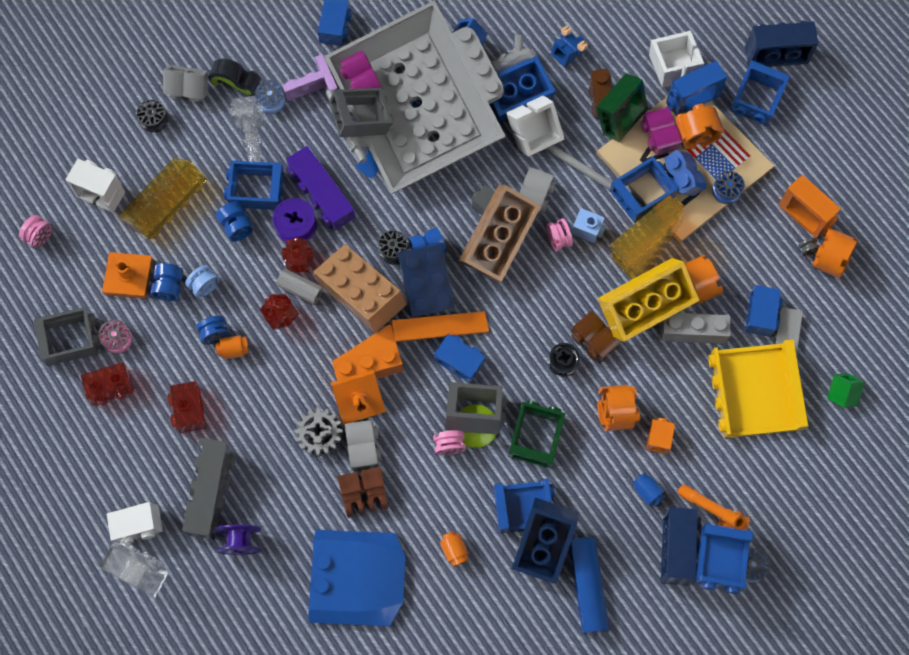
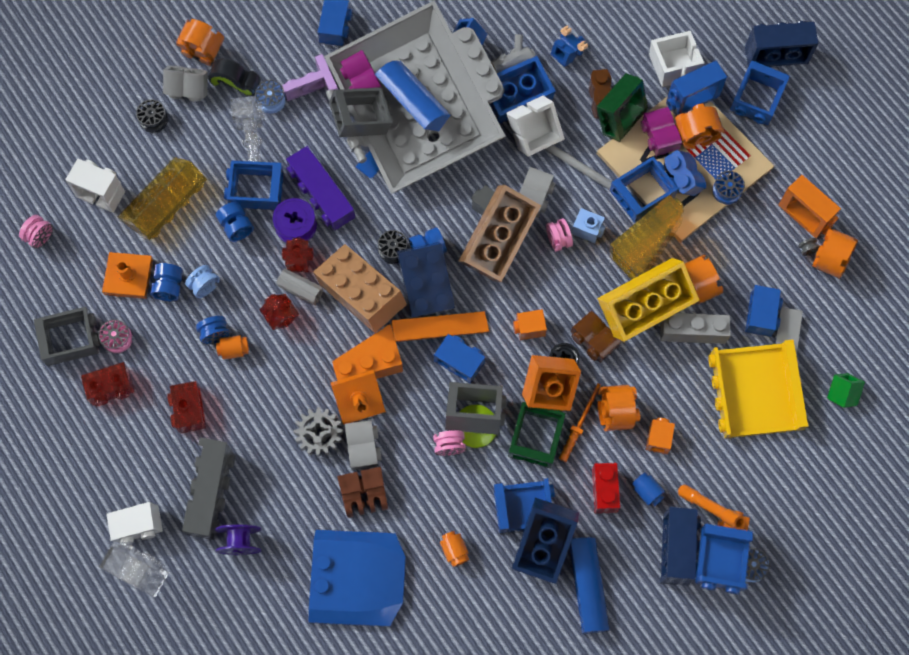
(199, 41): none -> orange brick
(413, 95): none -> blue brick
(530, 325): none -> orange brick
(551, 383): none -> orange brick
(575, 430): none -> orange sword
(605, 488): none -> red brick

